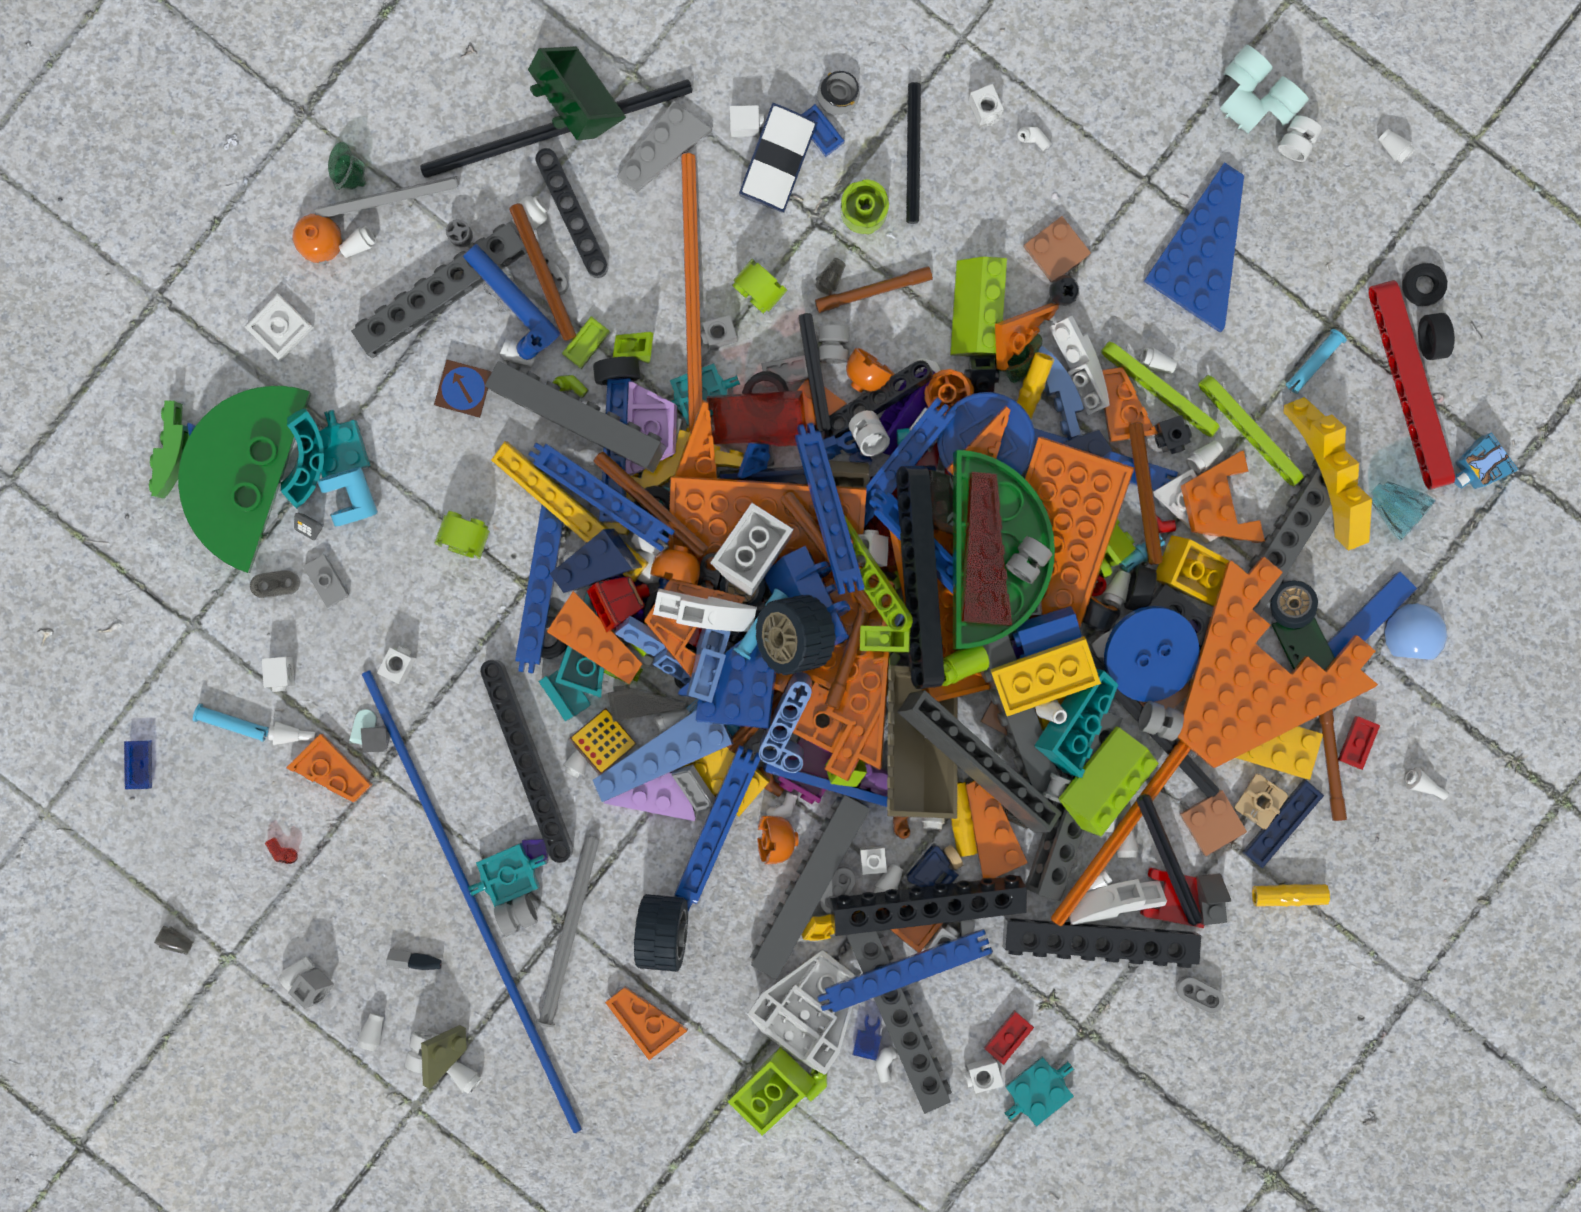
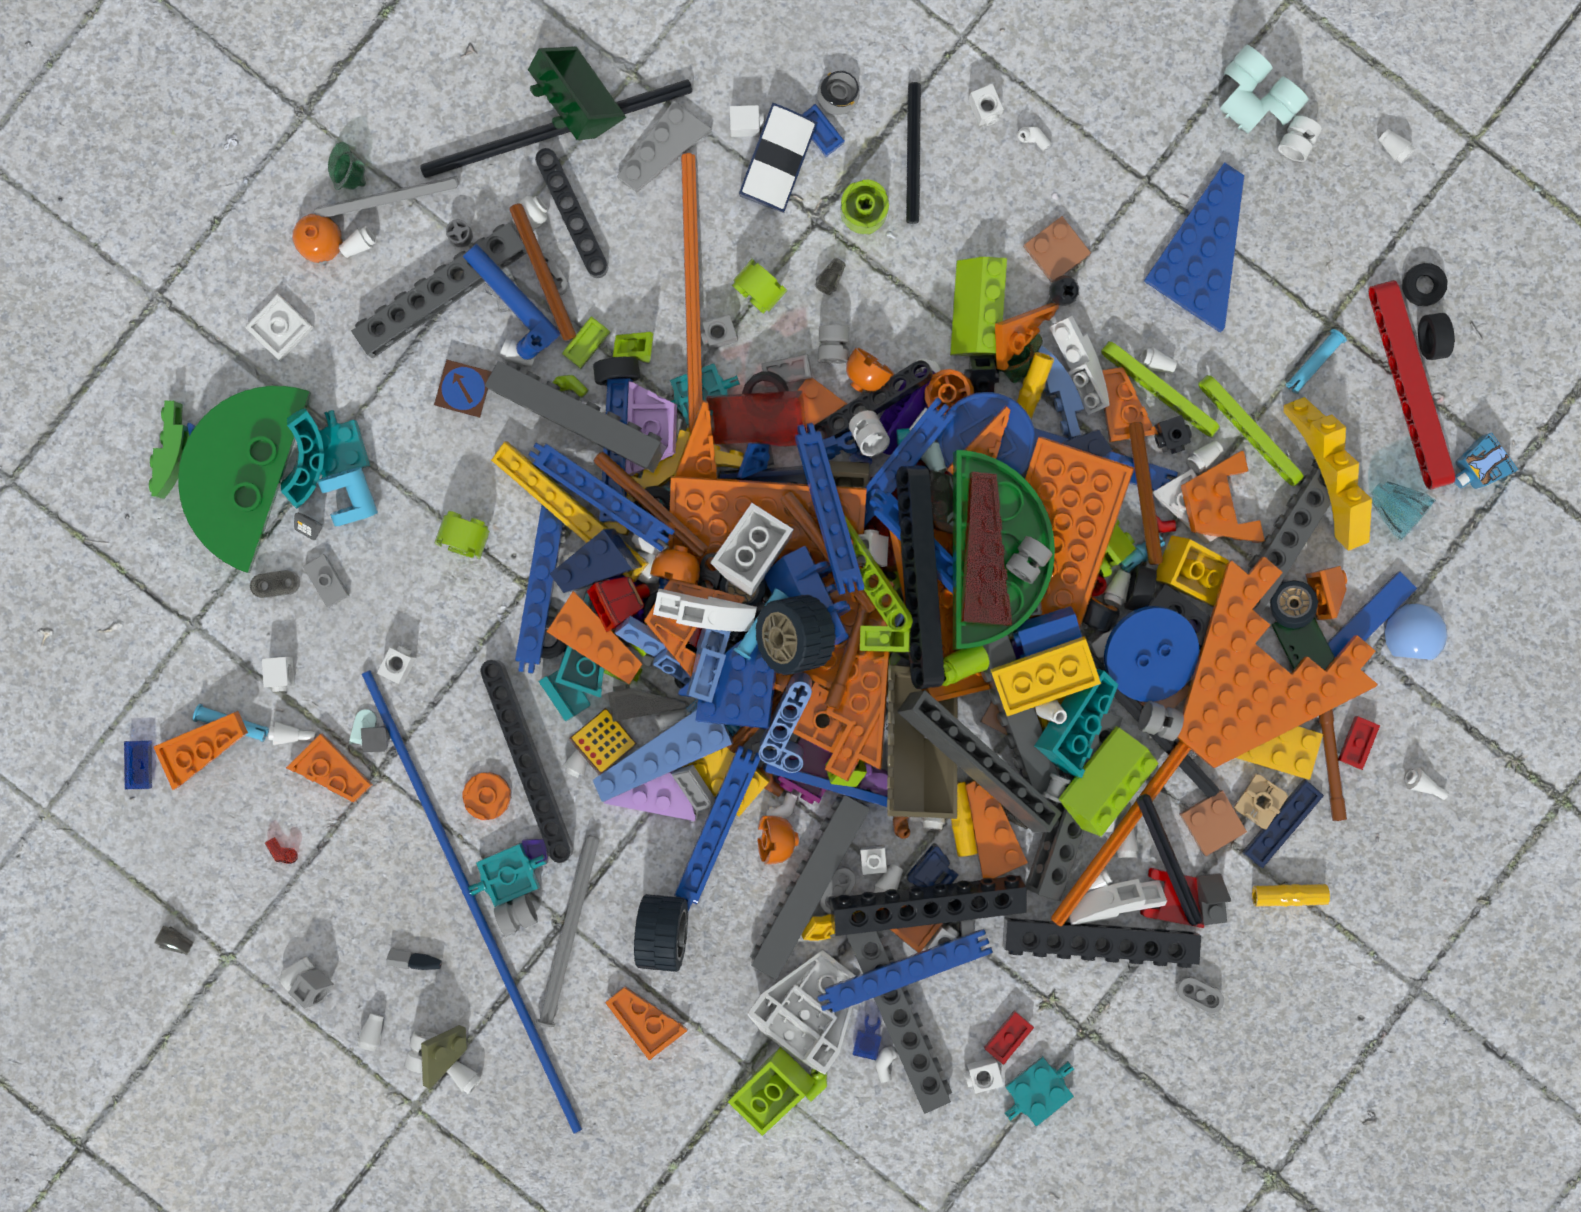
(194, 750): none -> orange wing
(486, 796): none -> orange tile
(814, 372): black axle -> none
(836, 300): dark orange piece -> none
(934, 459): none -> light aqua cone
(953, 856): tan tile -> none
(1330, 590): none -> orange slope

